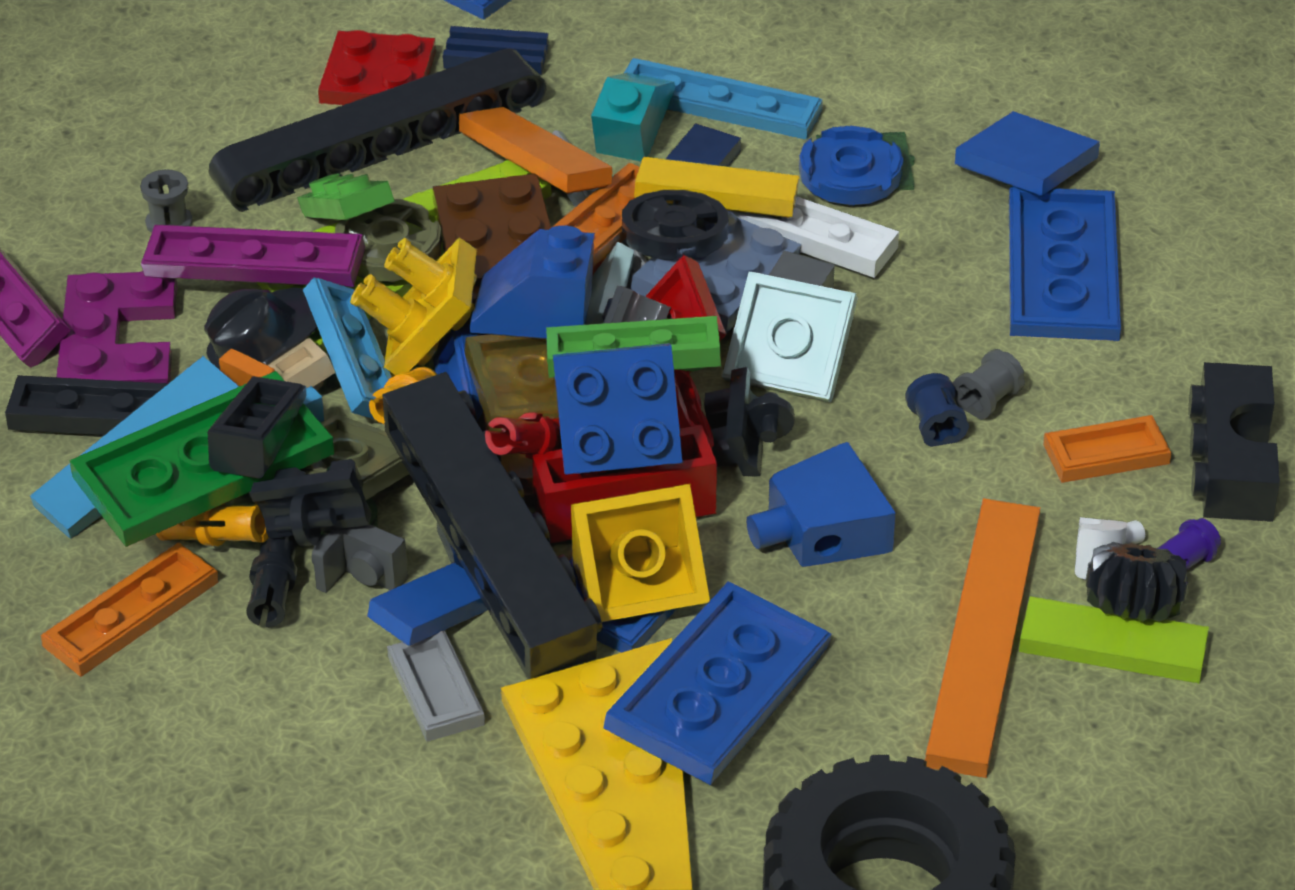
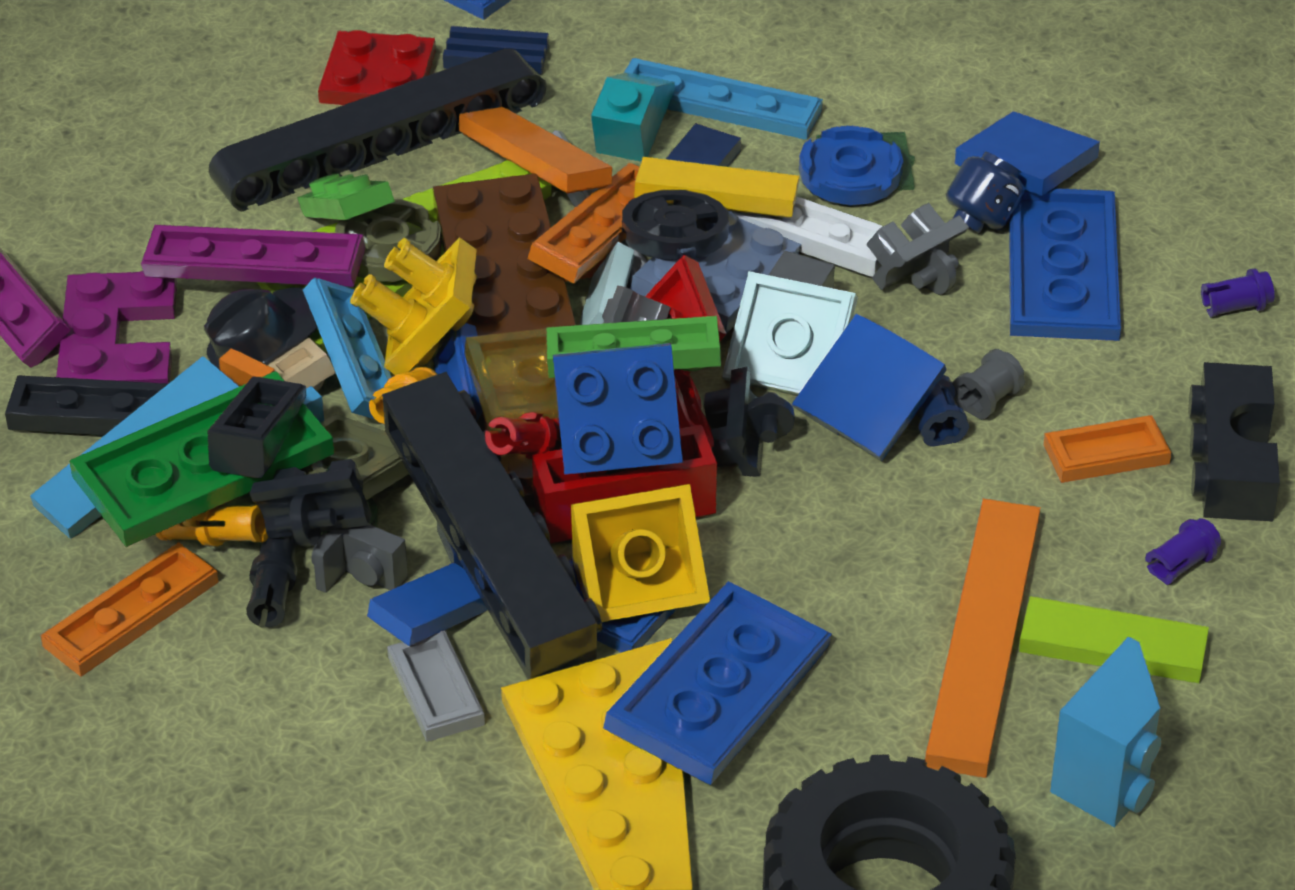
(162, 203): dark grey bush -> none
(537, 285): blue slope -> none
(825, 510): blue torso -> none
(869, 386): none -> blue slope
(923, 255): none -> dark grey hips
(985, 192): none -> dark blue head
(1101, 532): white piece -> none
(1109, 739): none -> dark azure slope
(1136, 581): black gear -> none
(1238, 293): none -> dark purple pin

